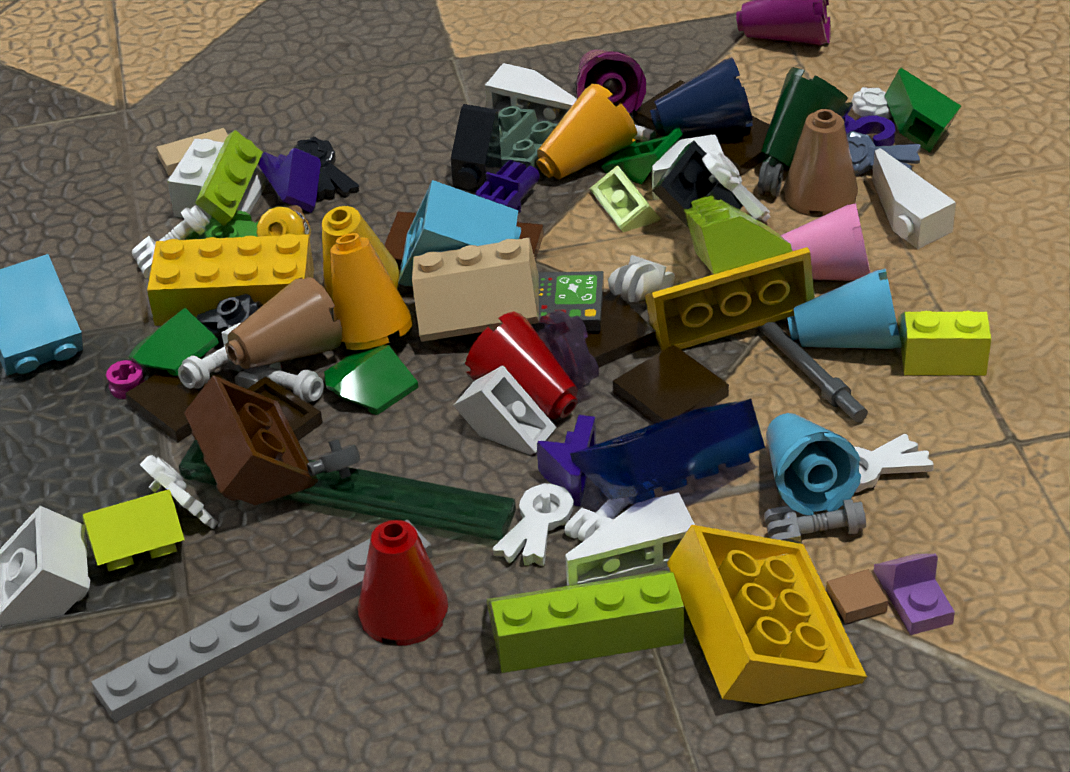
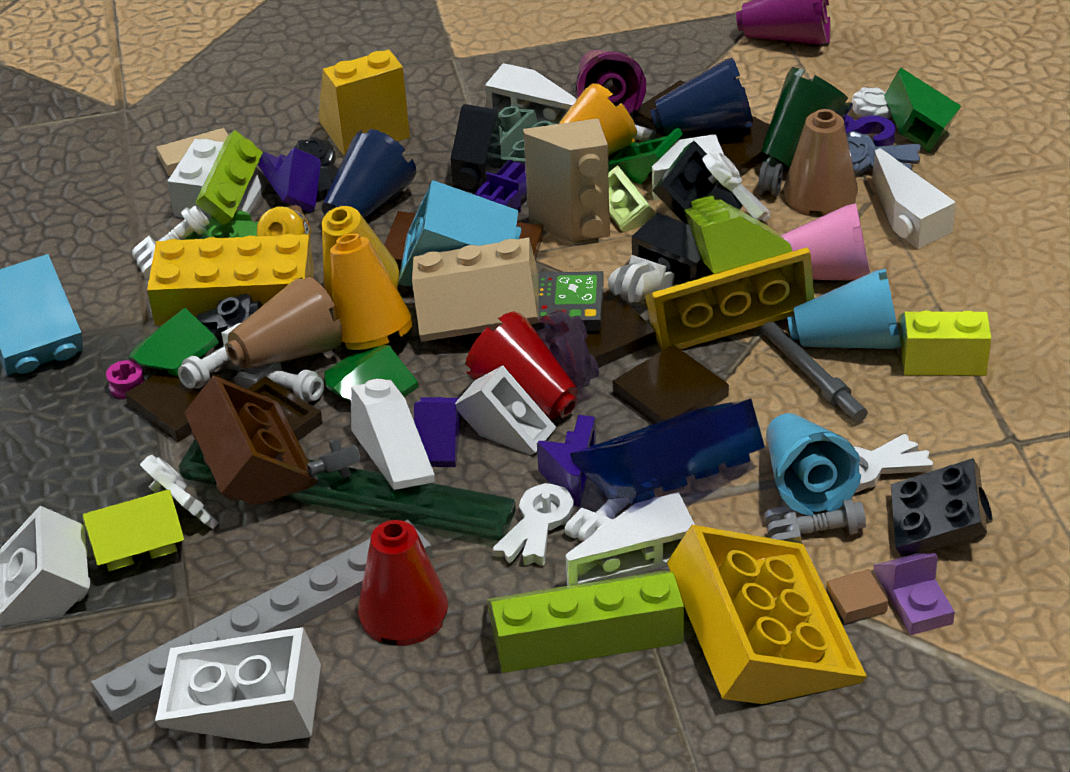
(243, 687): none -> white slope
(364, 97): none -> yellow slope
(370, 174): none -> dark blue cone
(389, 433): none -> white slope
(439, 429): none -> dark purple slope
(568, 179): none -> tan slope
(669, 244): none -> black slope
(939, 508): none -> black plate

